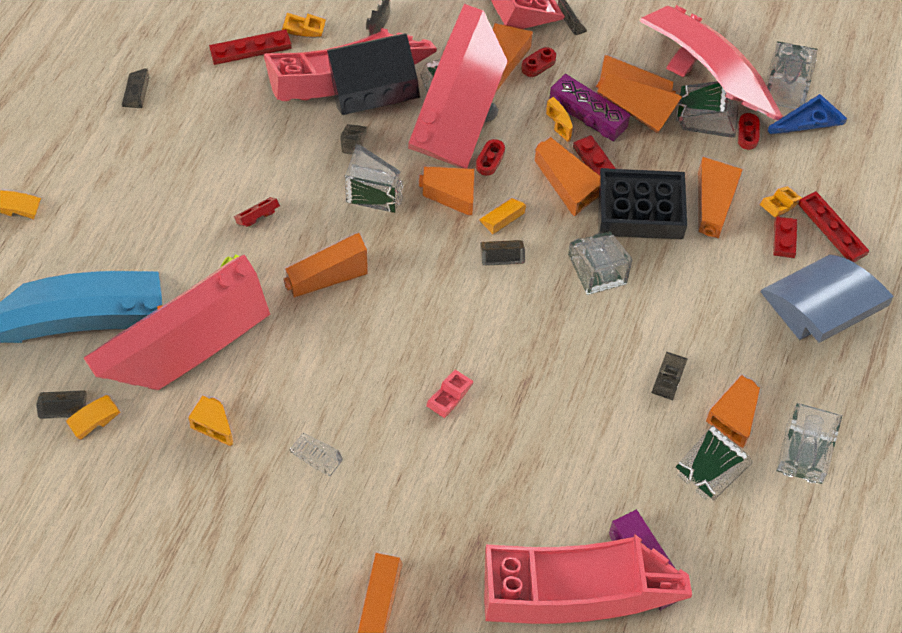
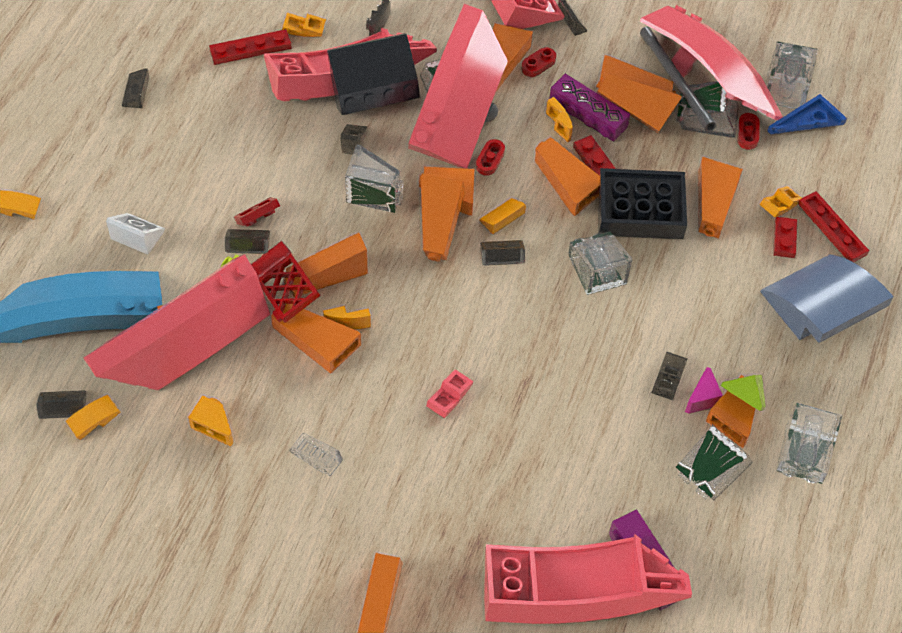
(134, 232): none -> white slope
(247, 241): none -> clear smoke slope
(272, 266): none -> red piece
(319, 337): none -> orange slope
(355, 320): none -> light orange slope
(440, 211): none -> orange slope
(702, 115): none -> dark grey piece
(705, 394): none -> dark pink slope
(748, 389): none -> lime slope

